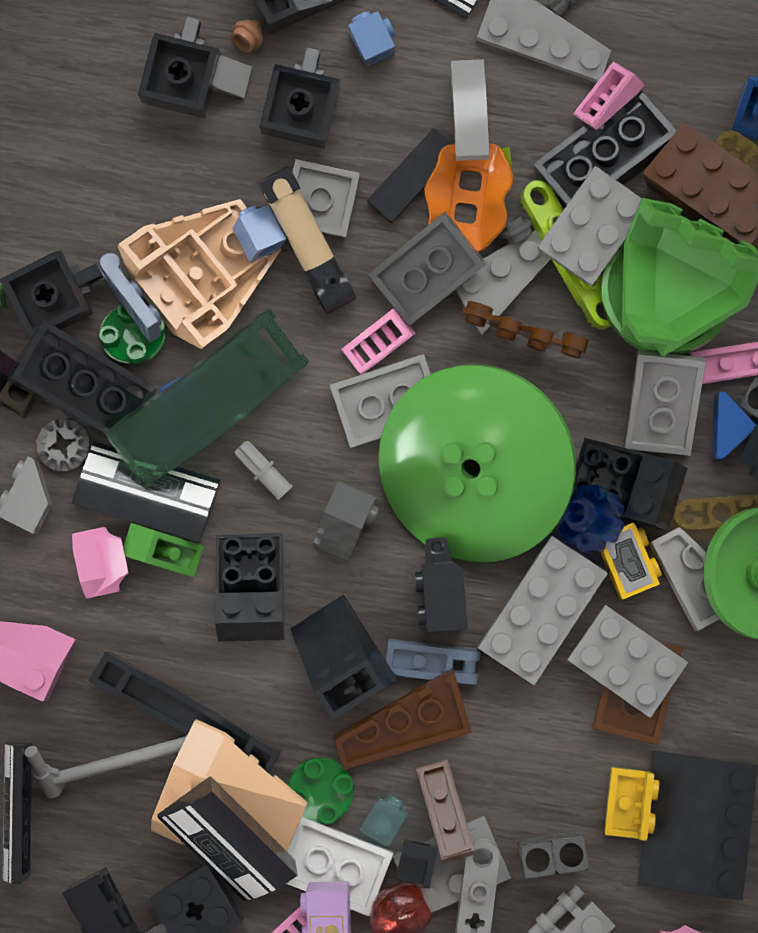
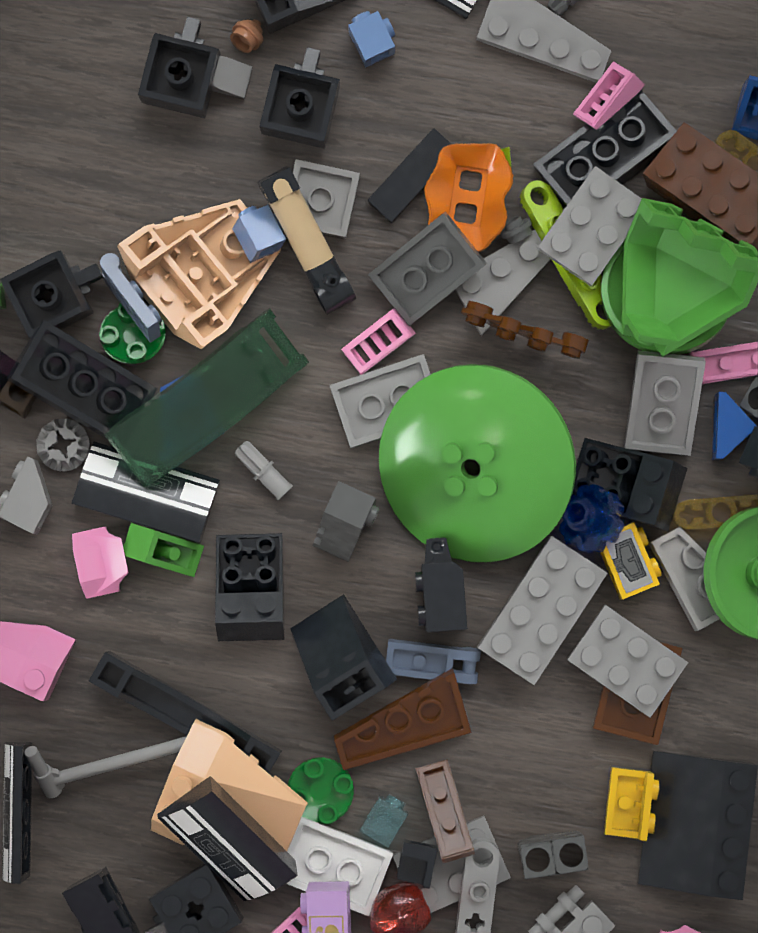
(470, 110): light grey slope -> none

